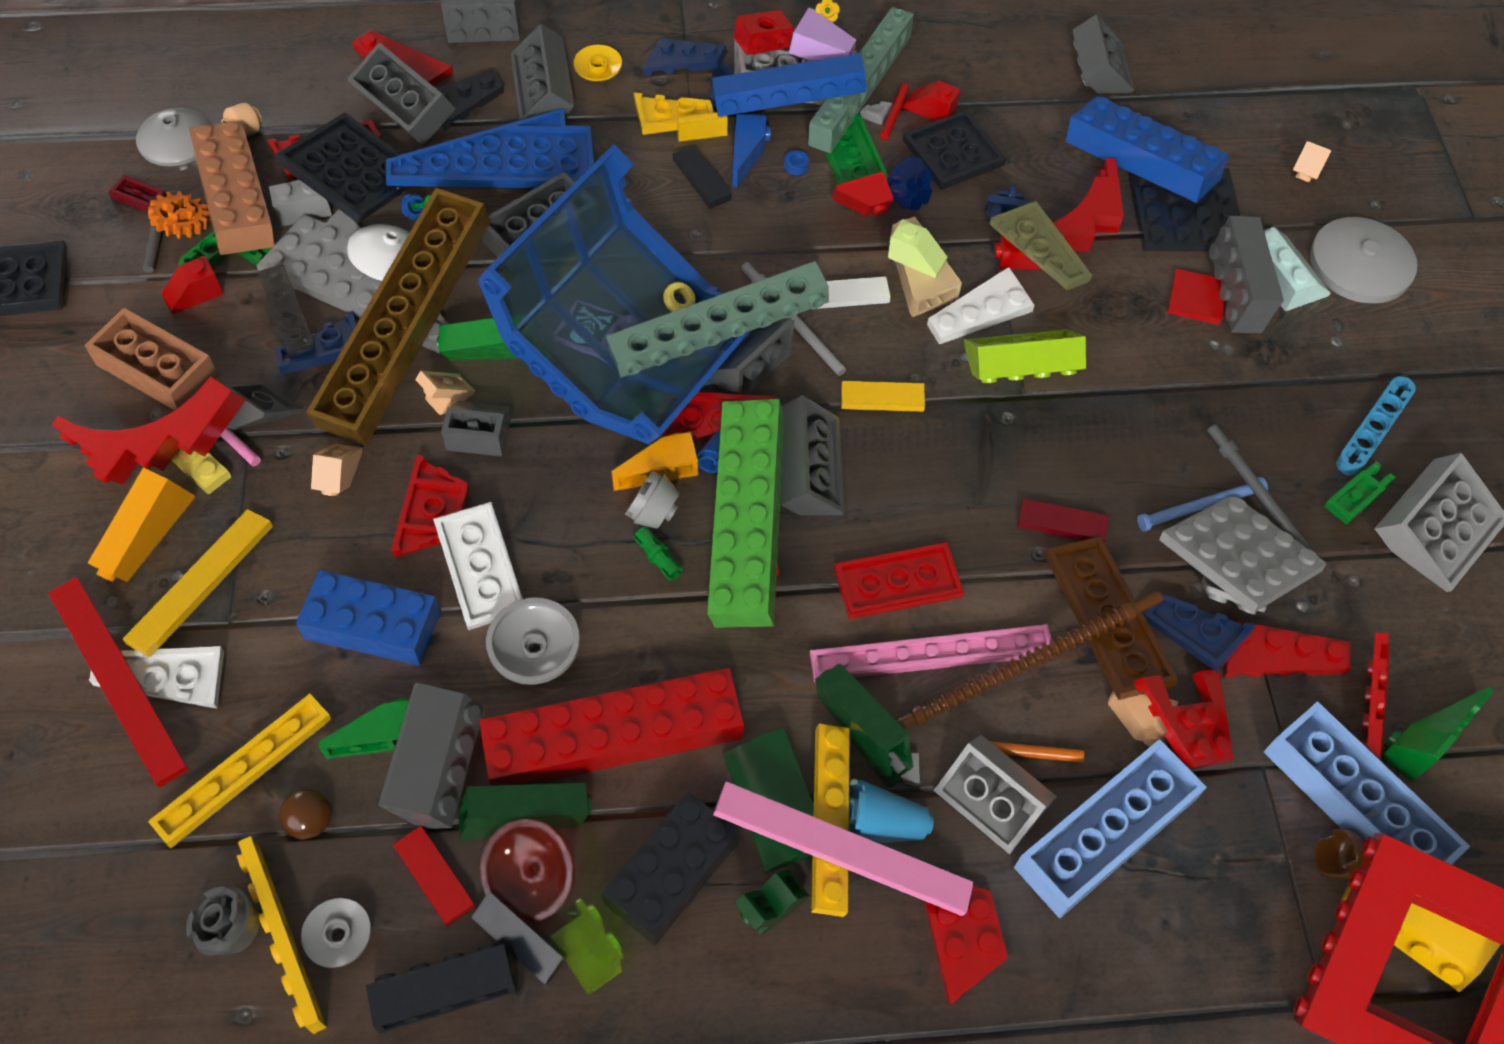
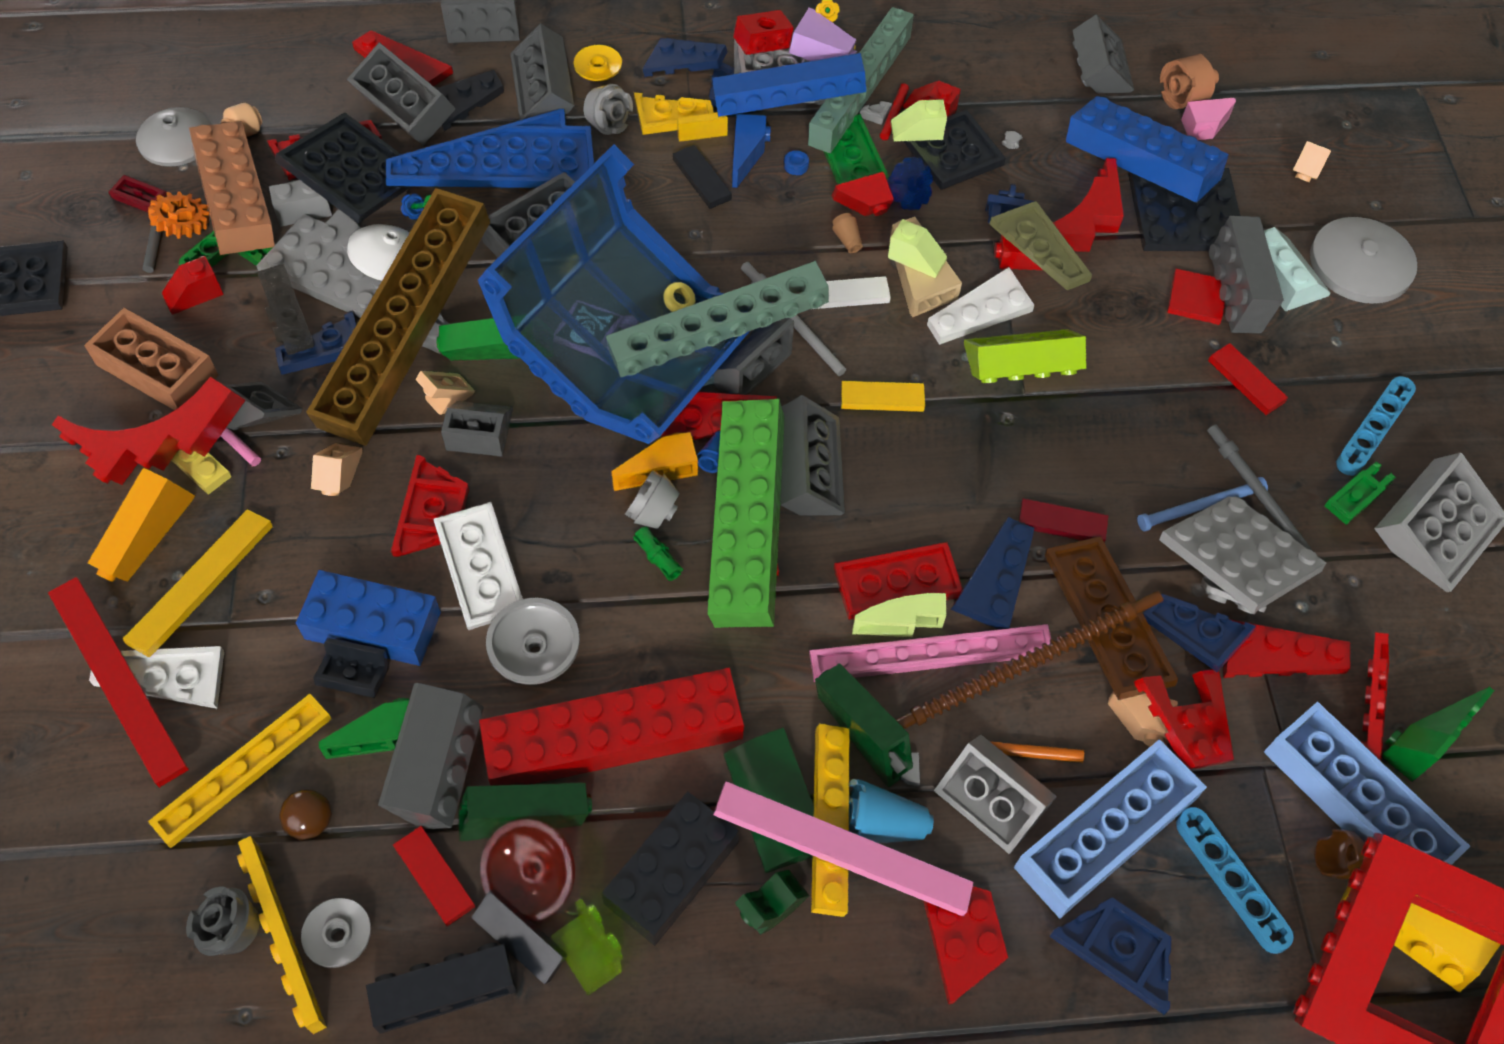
(352, 667): none -> black bracket
(608, 108): none -> light grey cone
(847, 231): none -> medium nougat cone
(902, 615): none -> yellowish green slope
(920, 122): none -> yellowish green slope
(996, 581): none -> dark blue wing
(1012, 139): none -> light grey piece
(1123, 949): none -> dark blue wing
(1188, 81): none -> nougat brick
(1206, 117): none -> bright pink slope
(1235, 895): none -> dark azure beam
(1248, 379): none -> red tile

